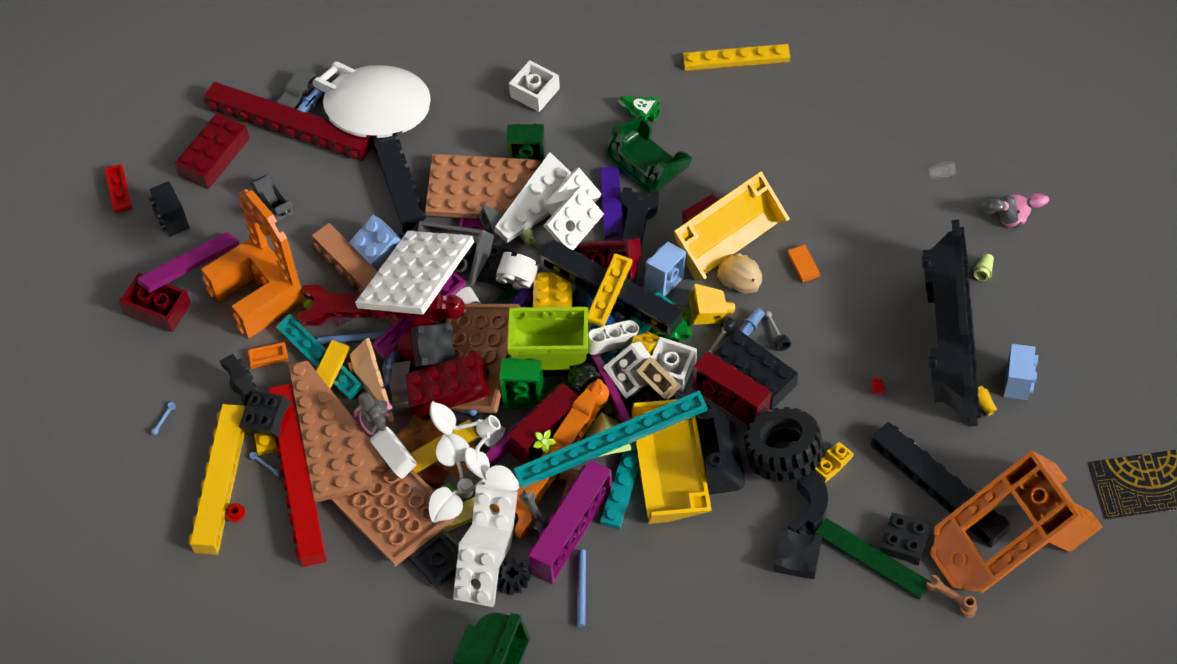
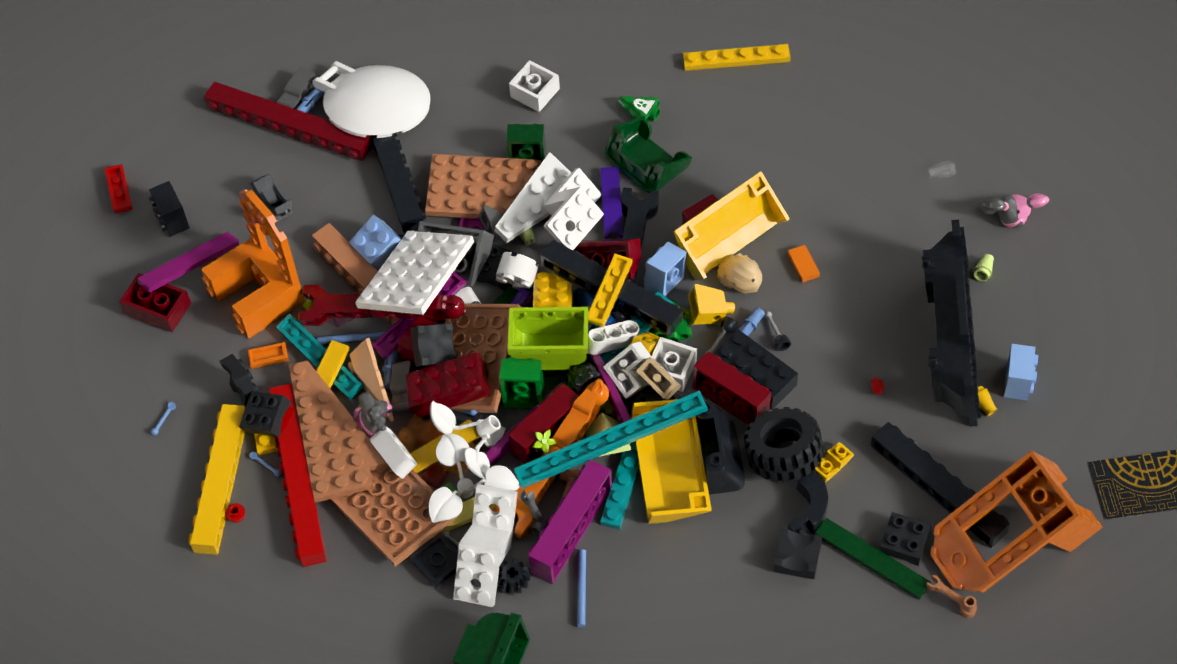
(212, 150): dark red brick -> none

